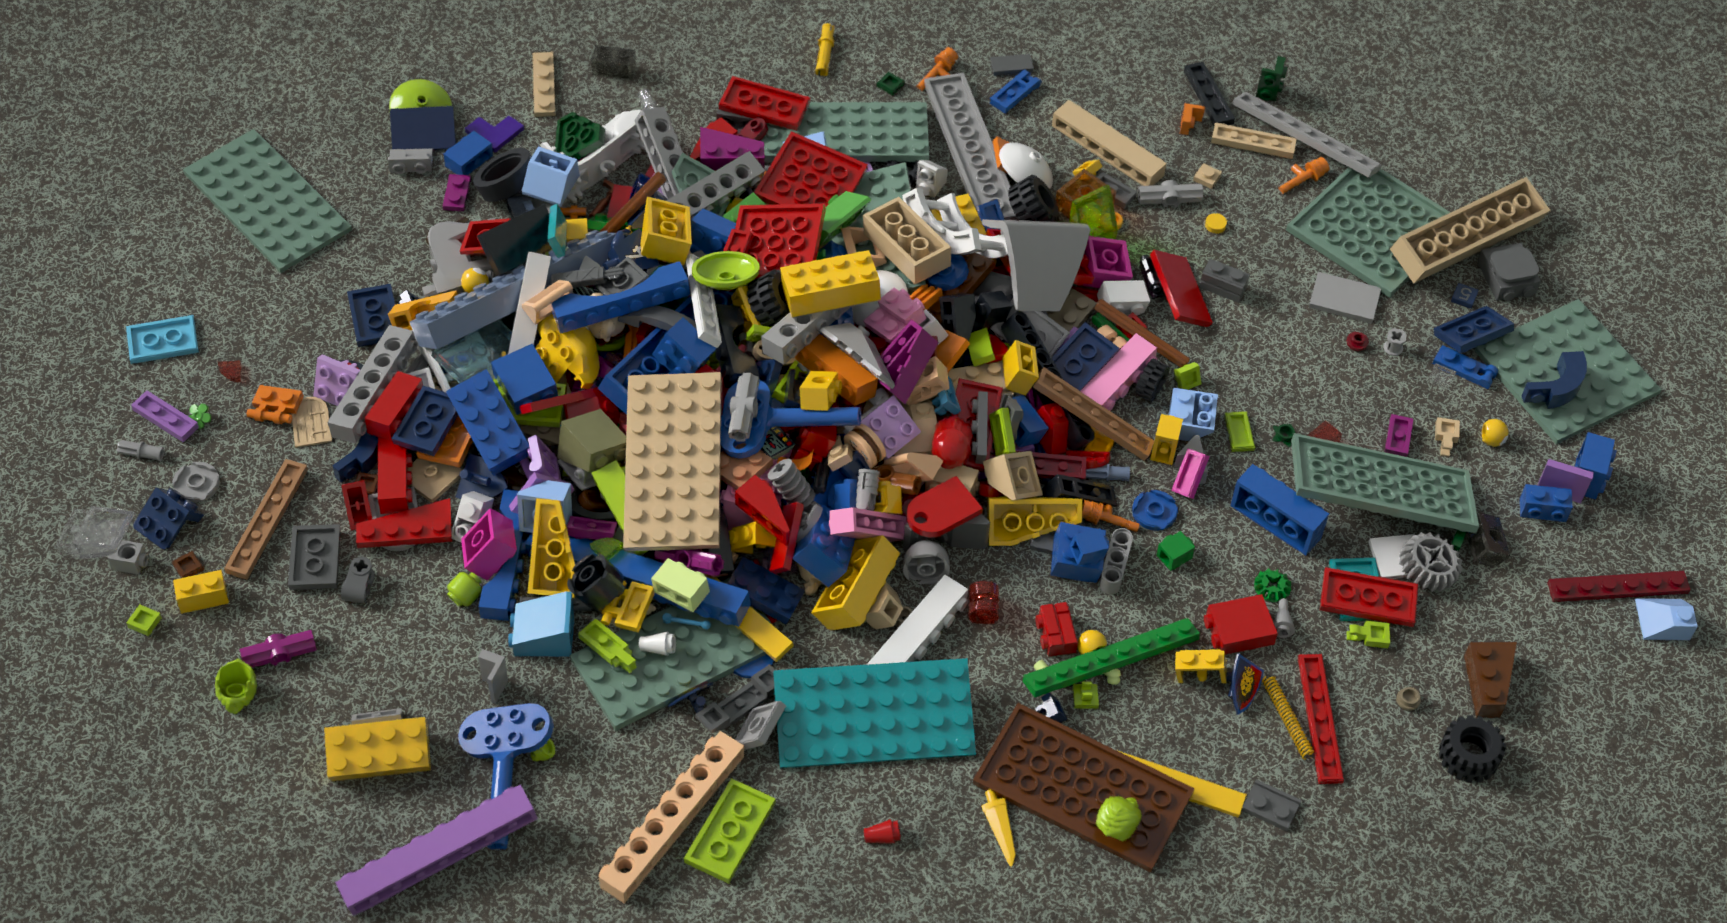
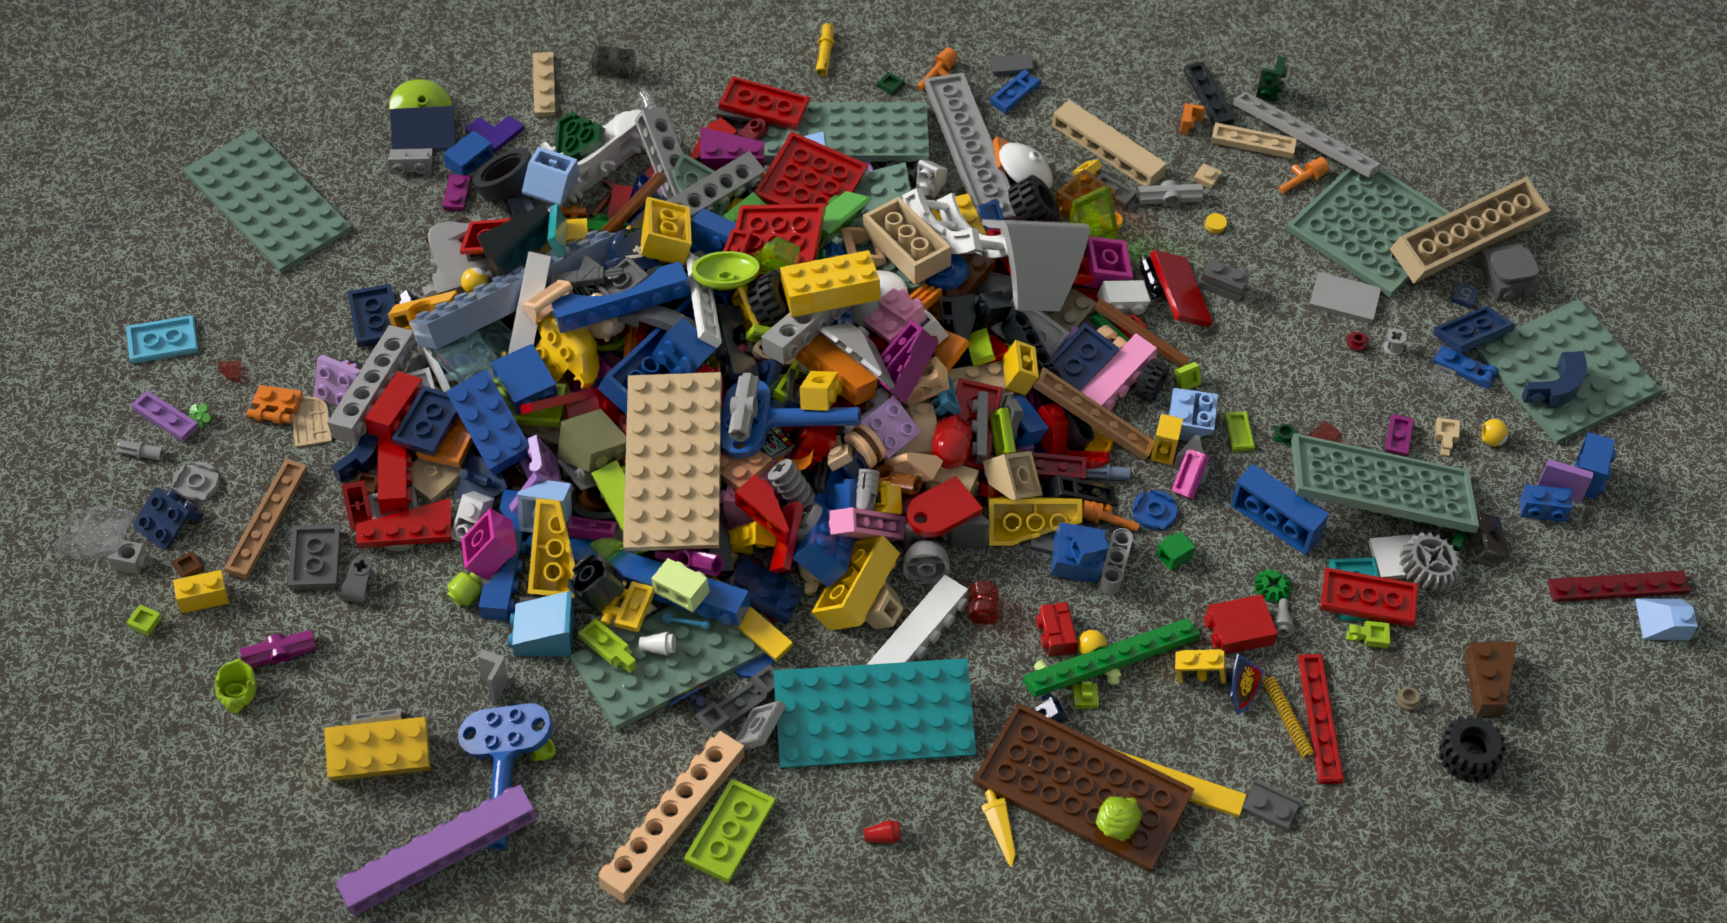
(776, 254): none -> clear neon green slope

